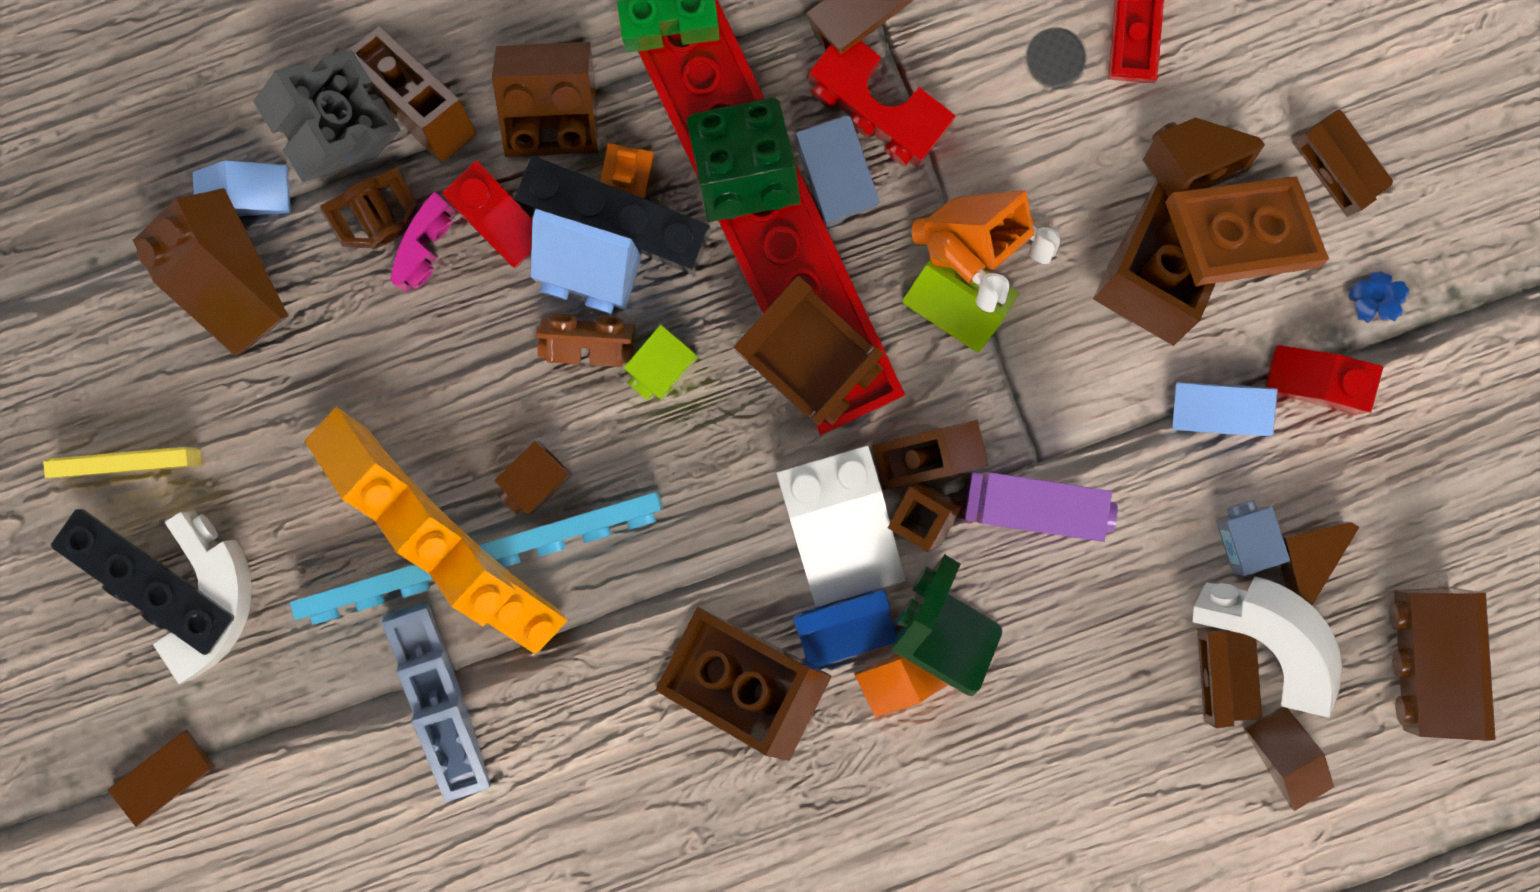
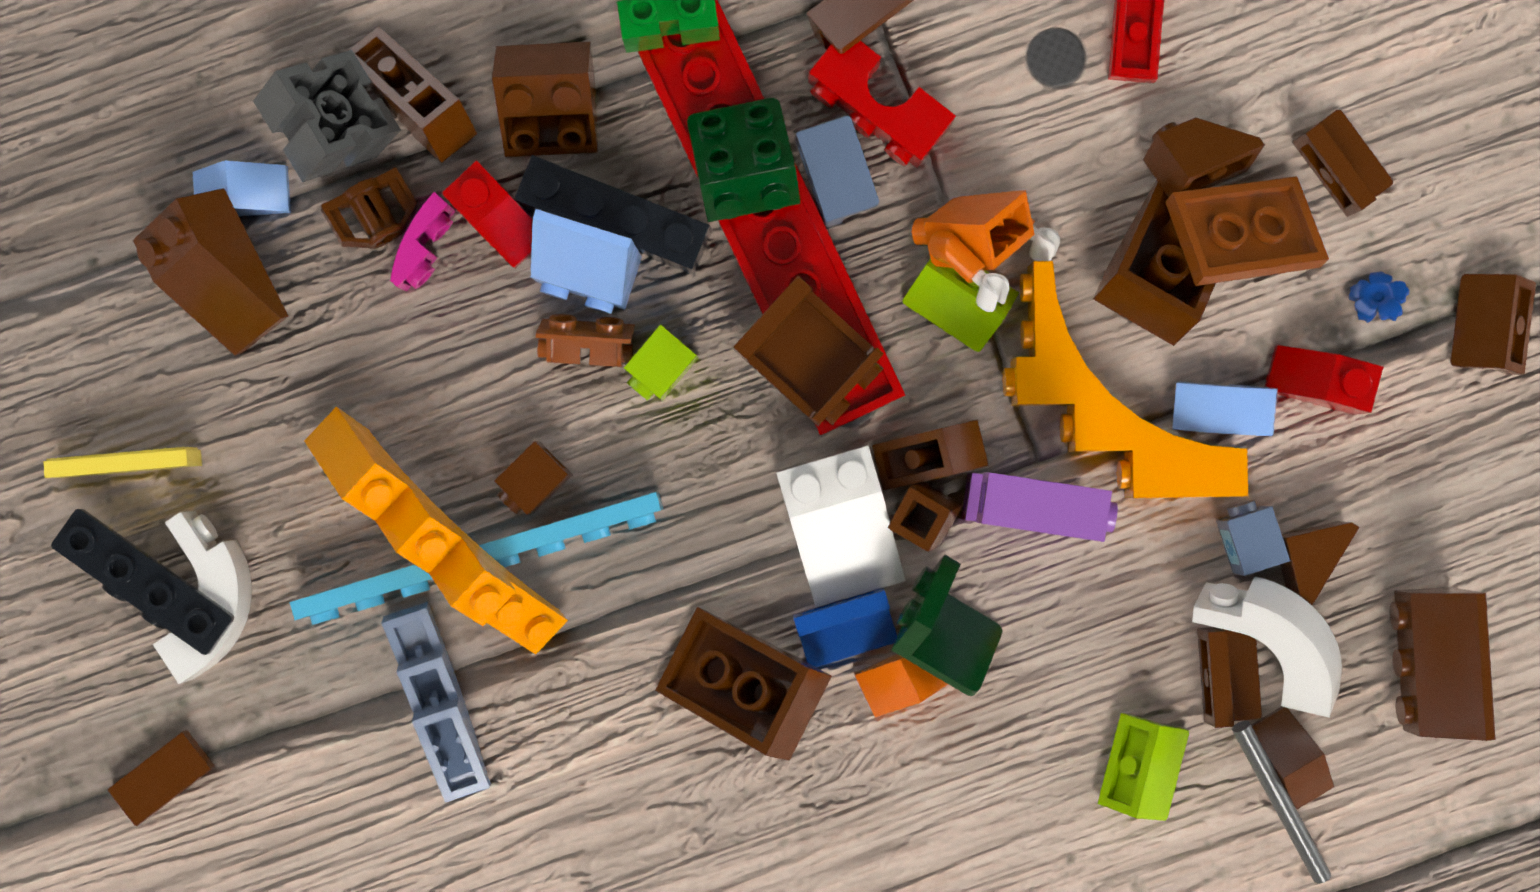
(628, 169): orange tile -> none
(1095, 421): none -> light orange arch
(1143, 768): none -> lime panel
(1281, 801): none -> dark grey bar
(1493, 322): none -> reddish brown panel

